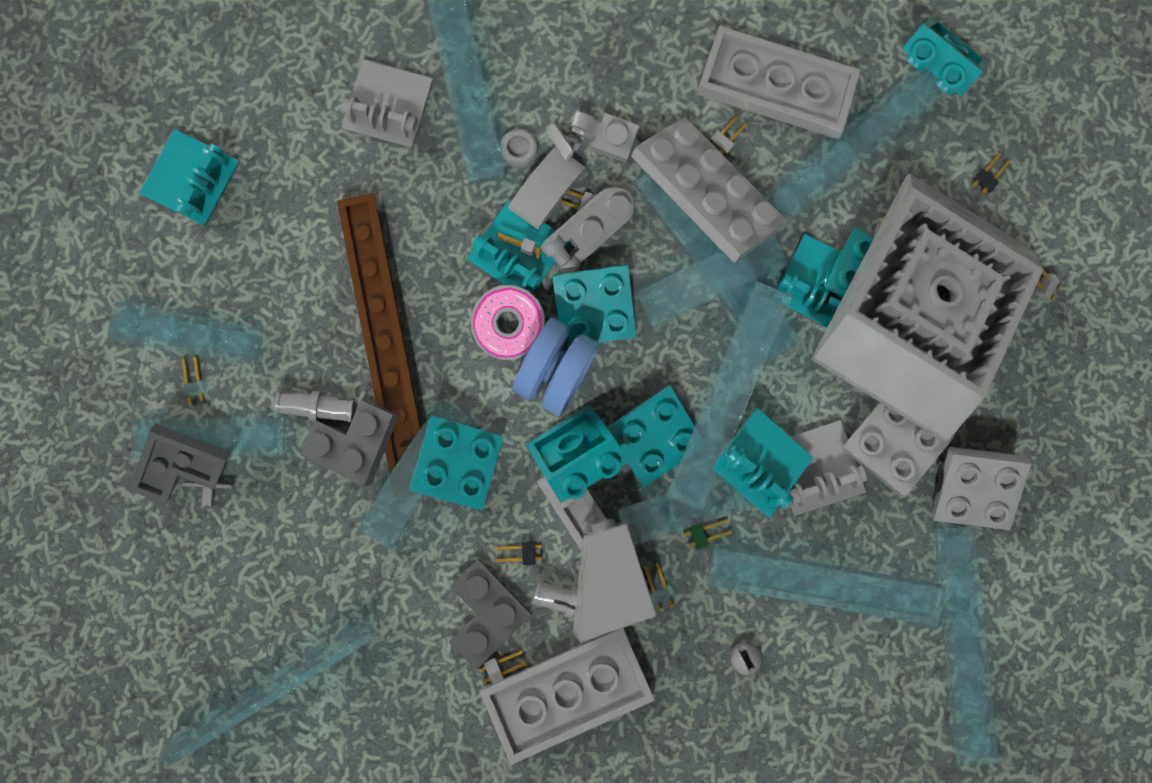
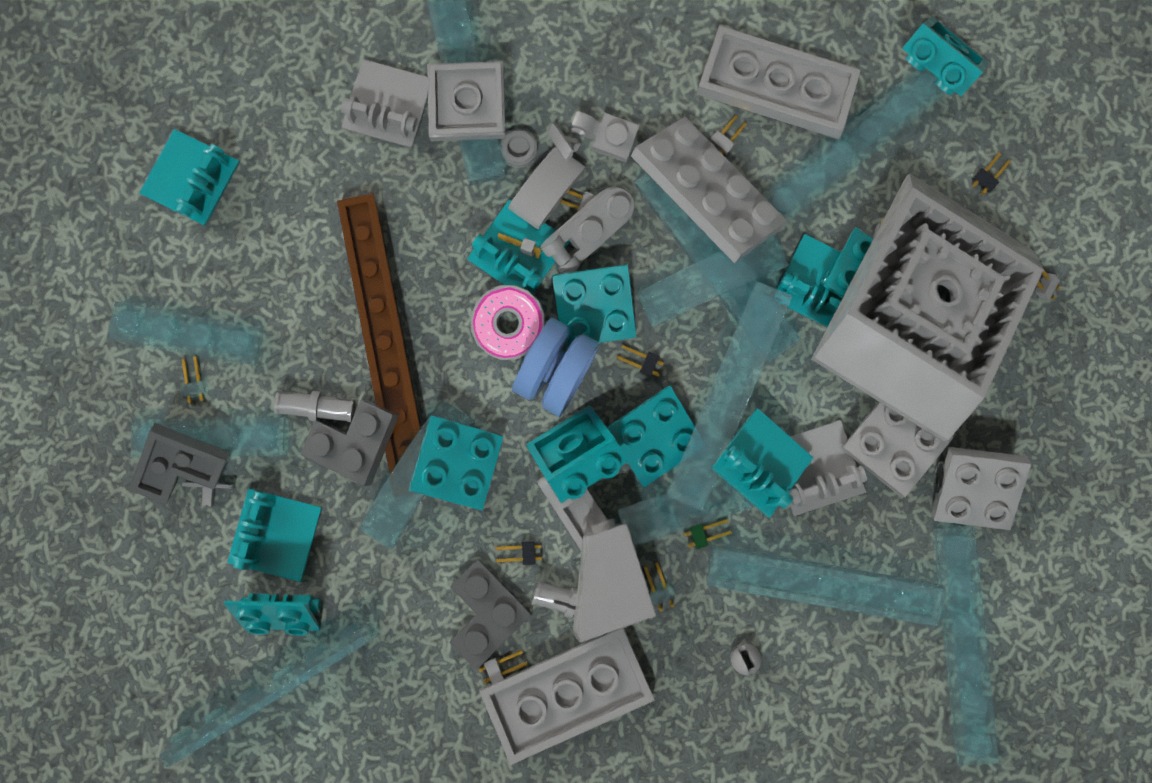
(264, 613): none -> teal hinge
(274, 535): none -> teal hinge
(466, 101): none -> light grey plate
(648, 365): none -> piece

